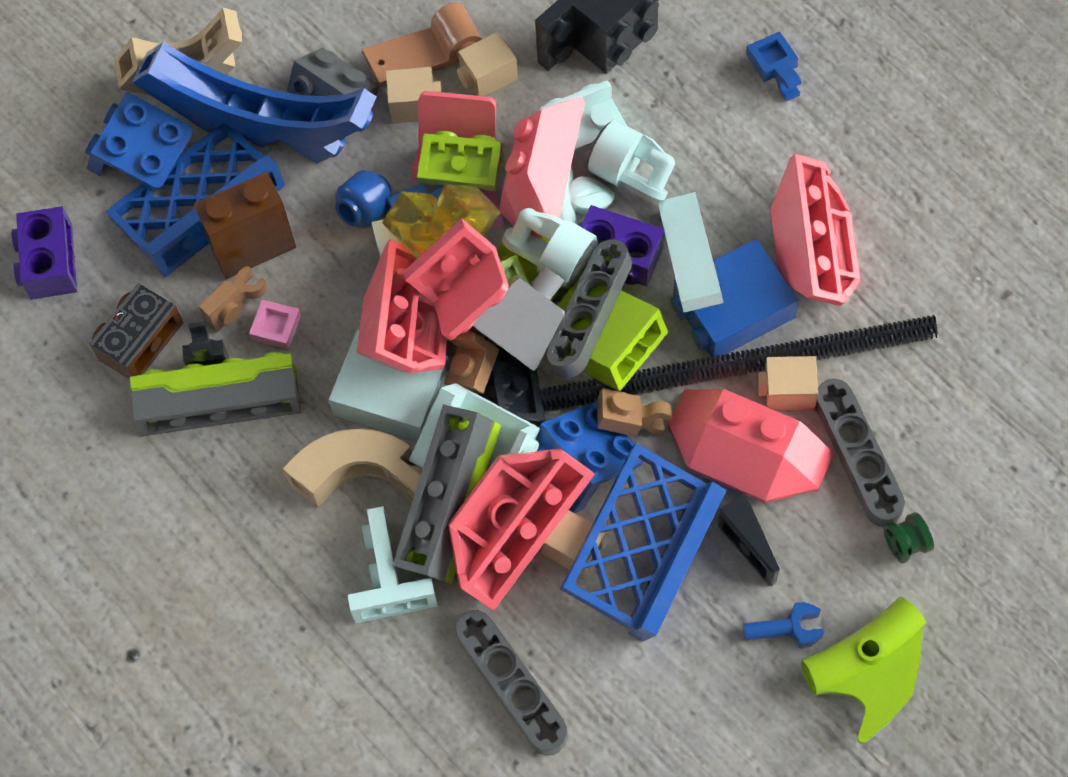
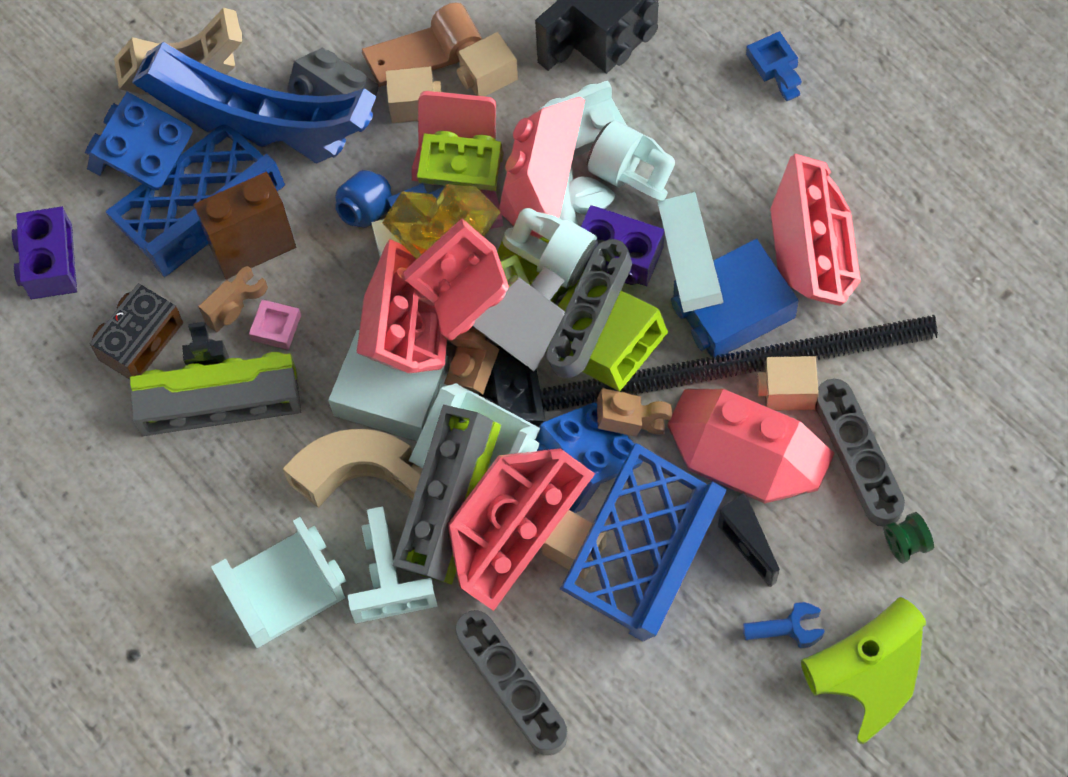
(282, 585): none -> light aqua panel

